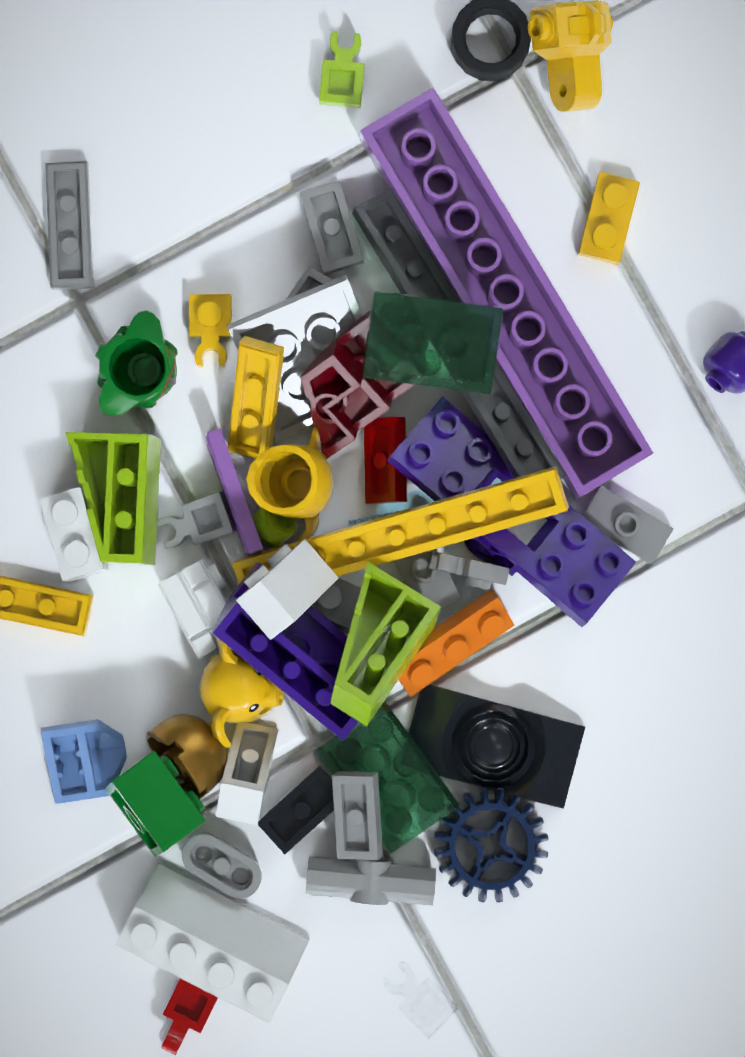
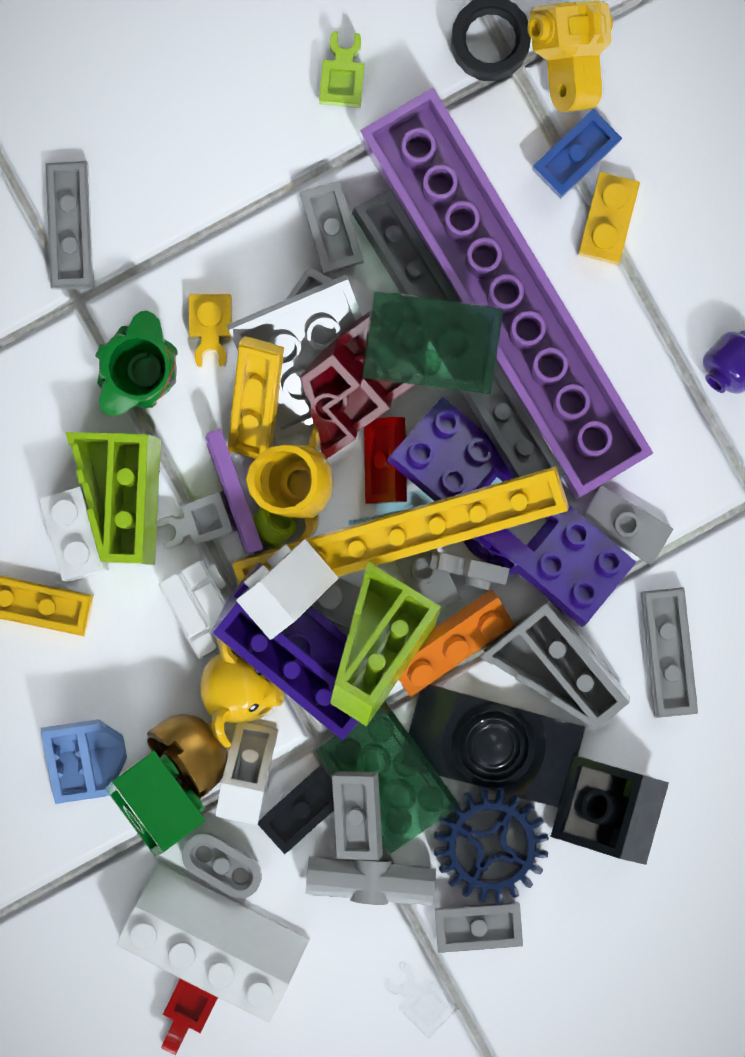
(478, 927): none -> light grey plate
(559, 665): none -> light grey wedge
(576, 153): none -> blue plate
(609, 810): none -> black slope
(669, 652): none -> light grey tile

